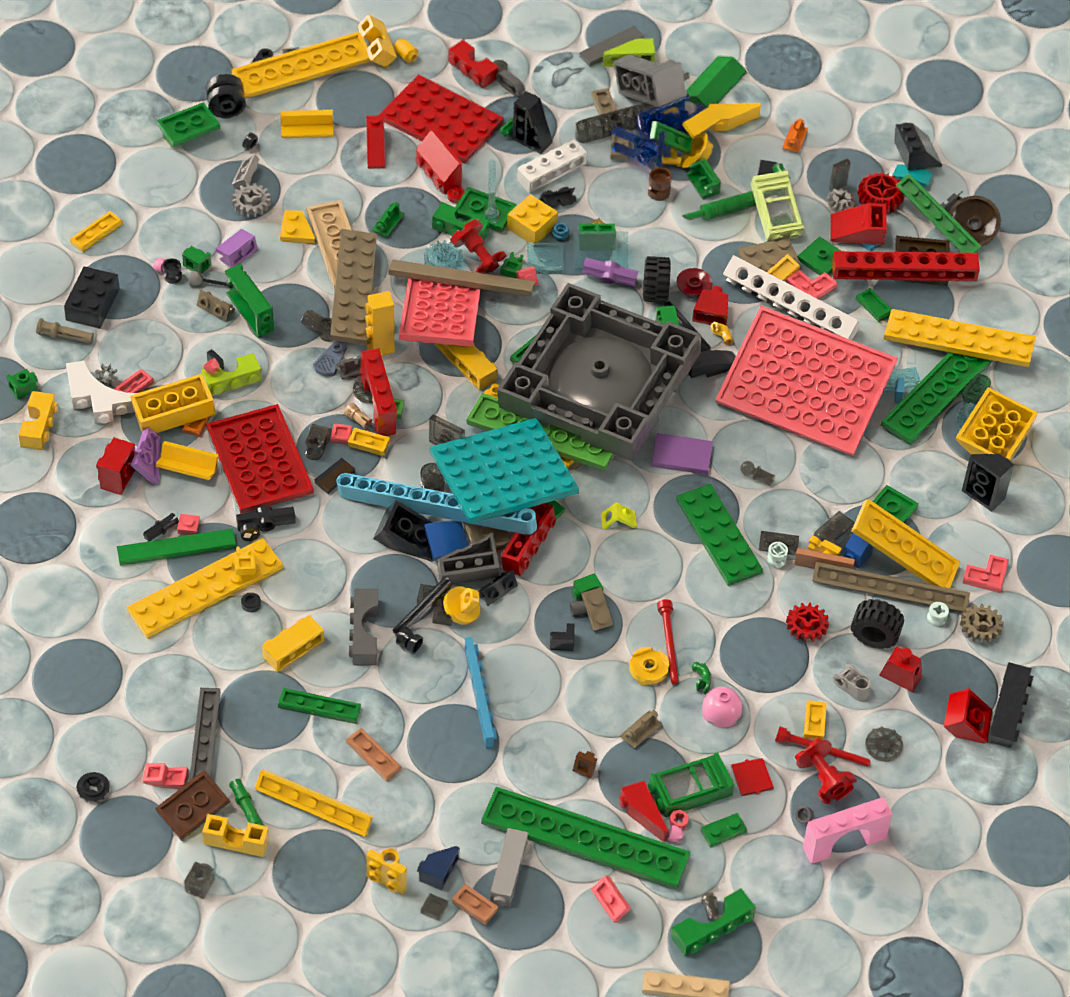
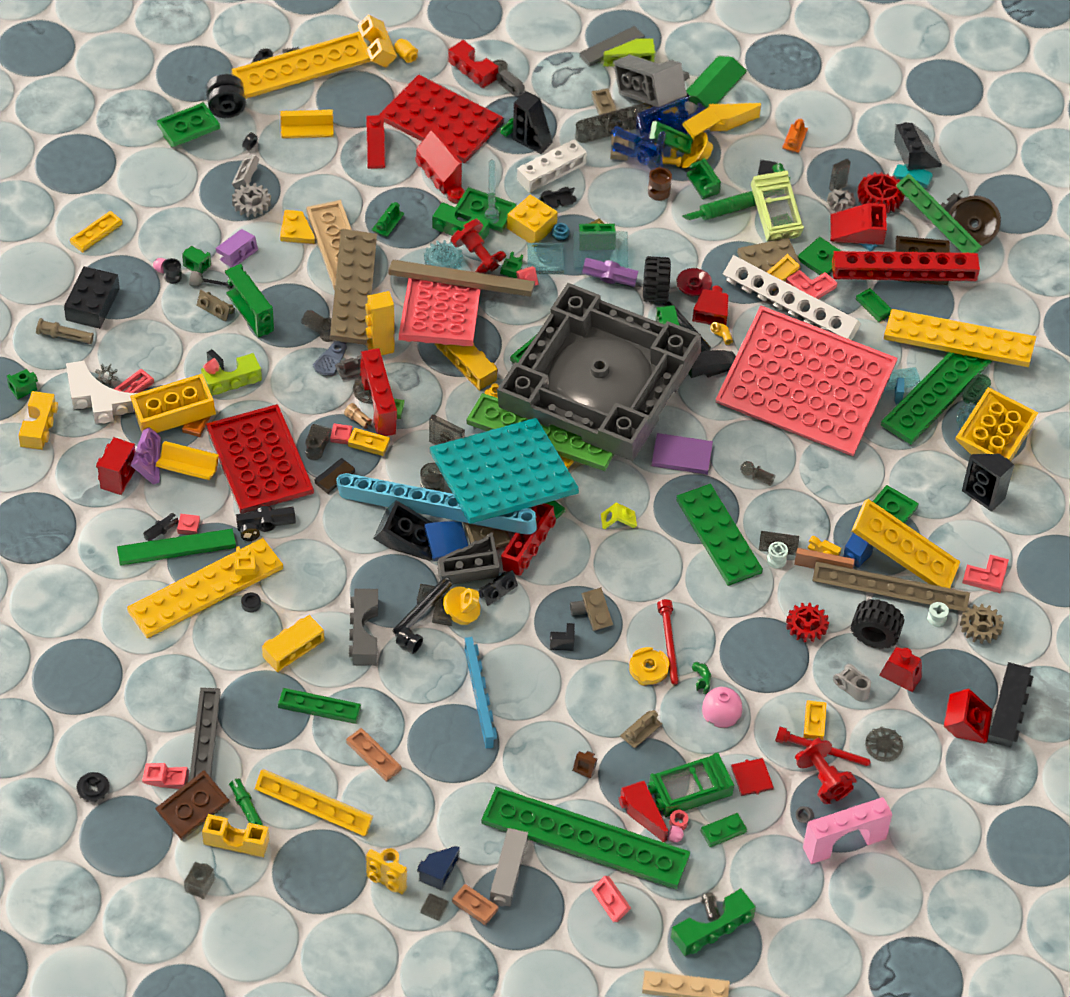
(585, 584): green brick -> none
(835, 528): clear smoke plate -> none

